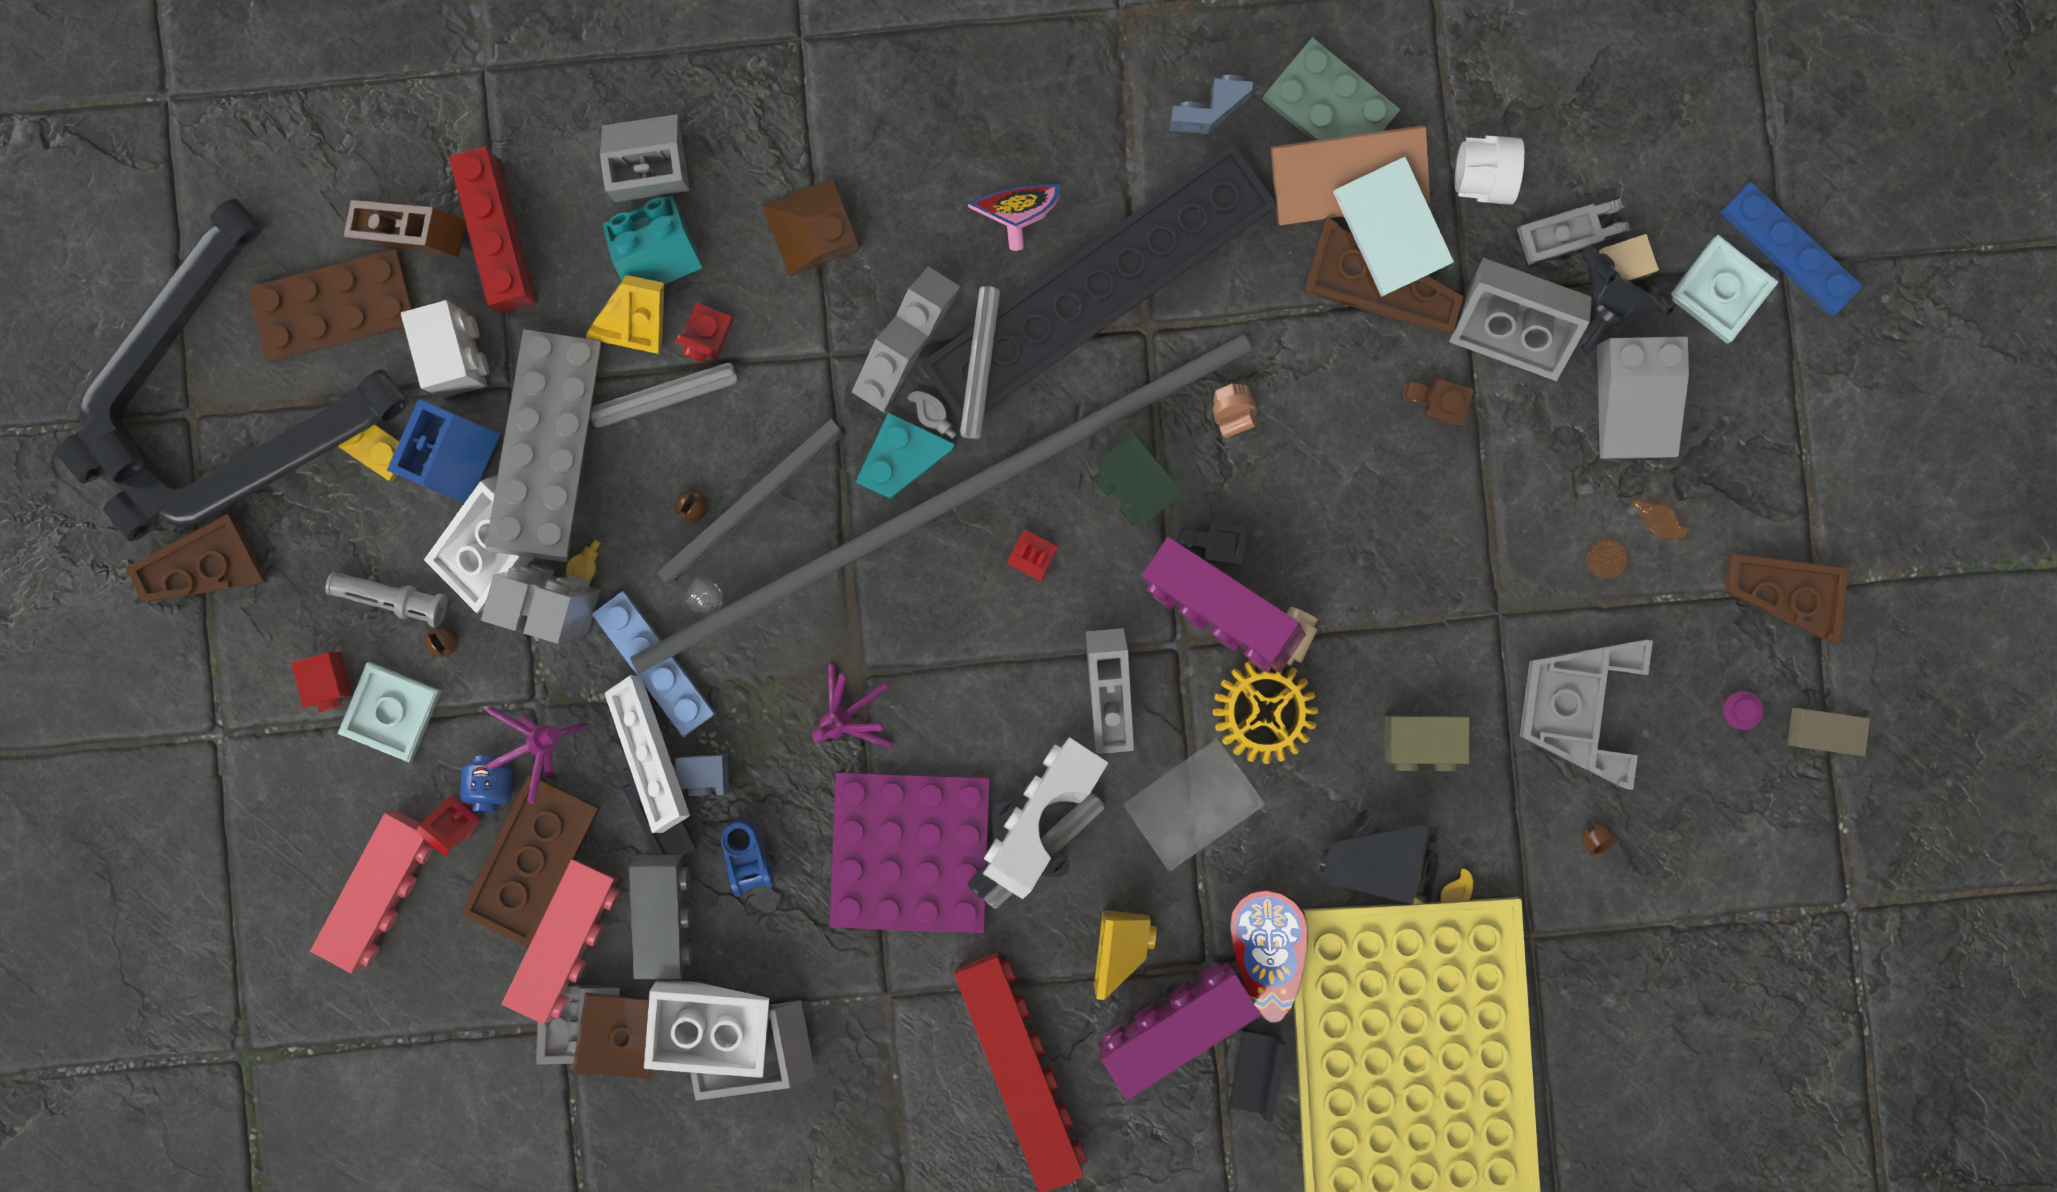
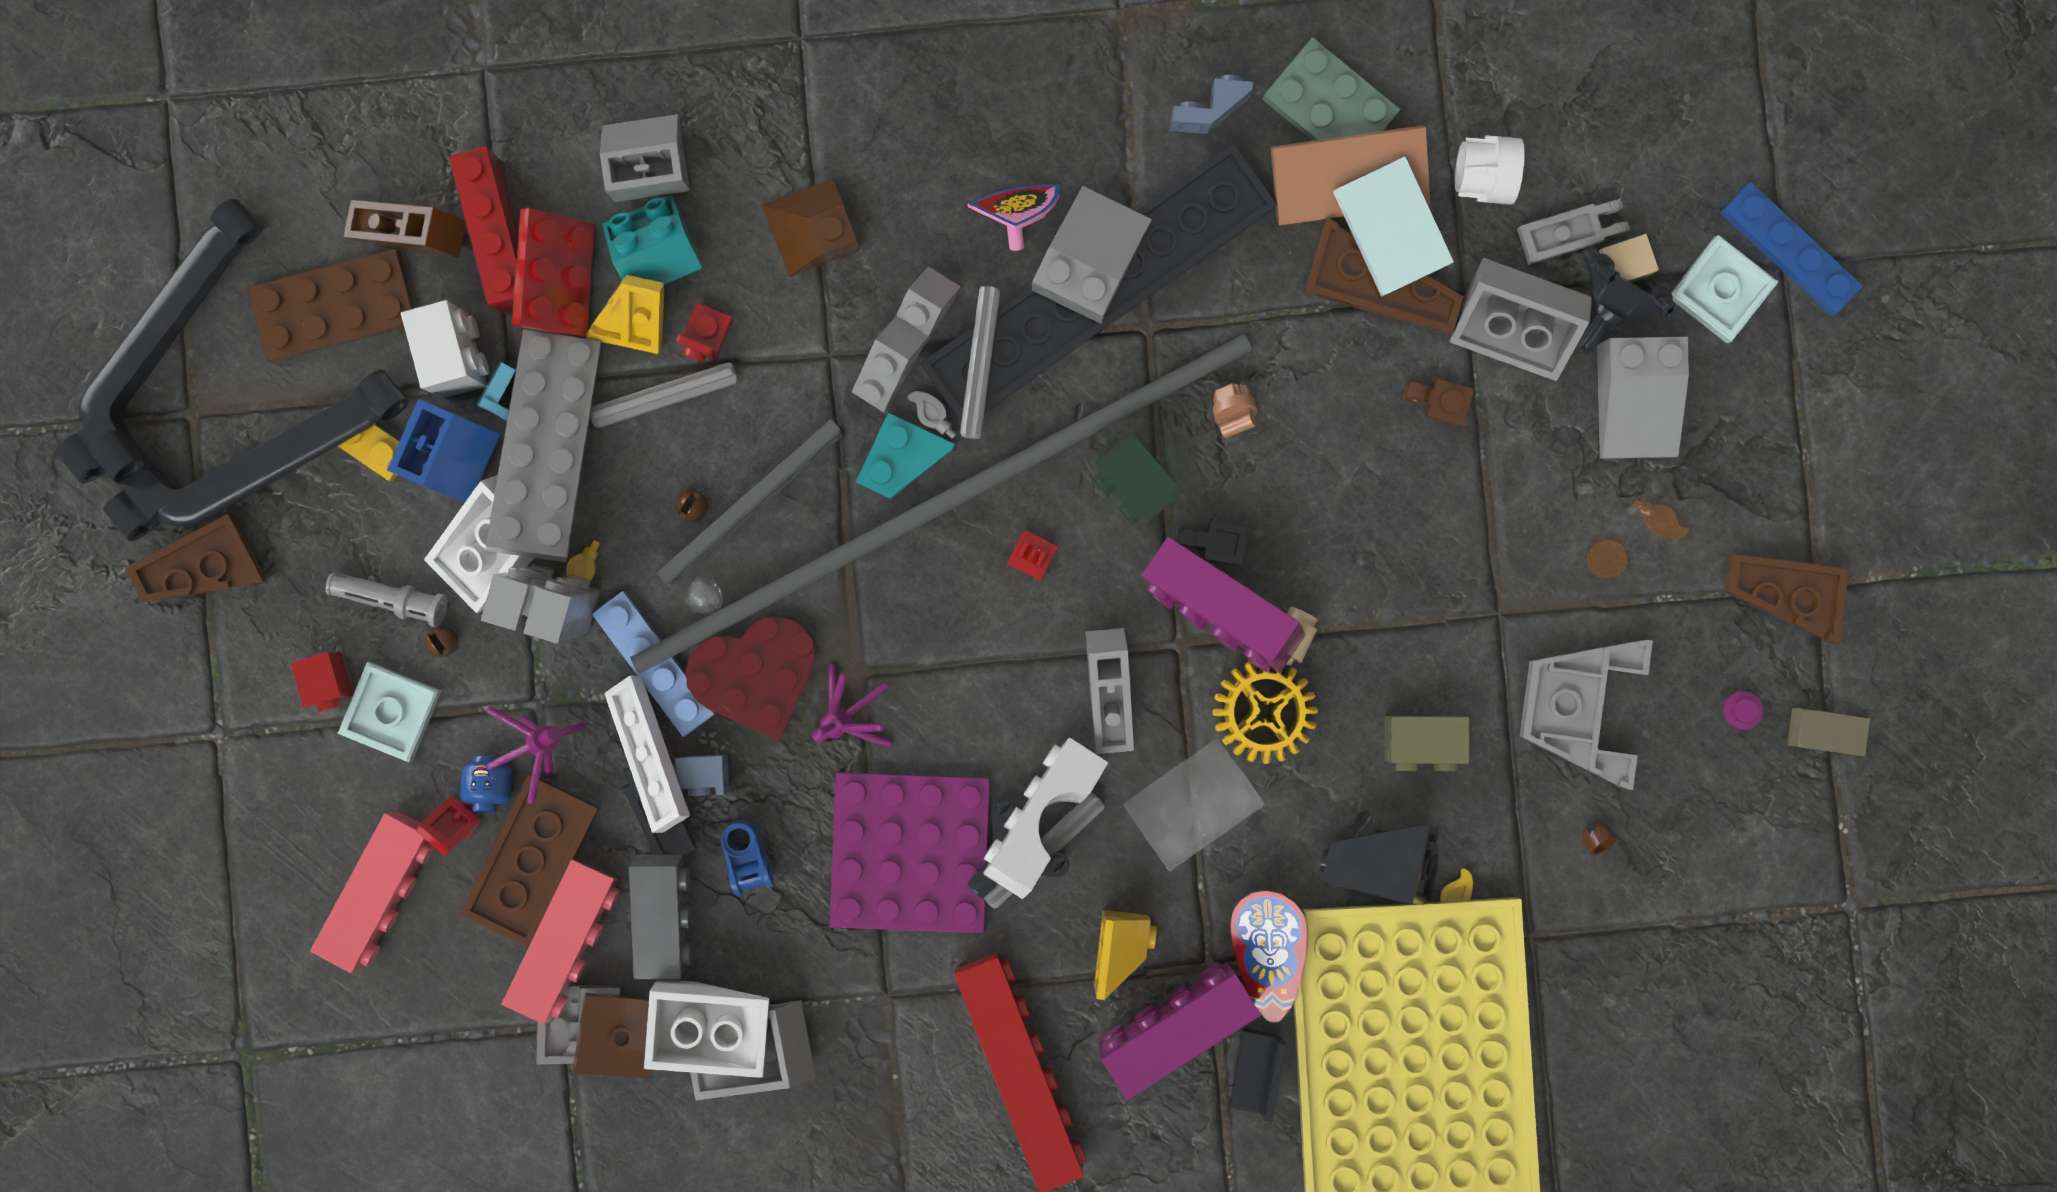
(495, 389): none -> medium azure tile
(553, 273): none -> red plate
(754, 676): none -> dark red plate
(1090, 254): none -> light grey slope

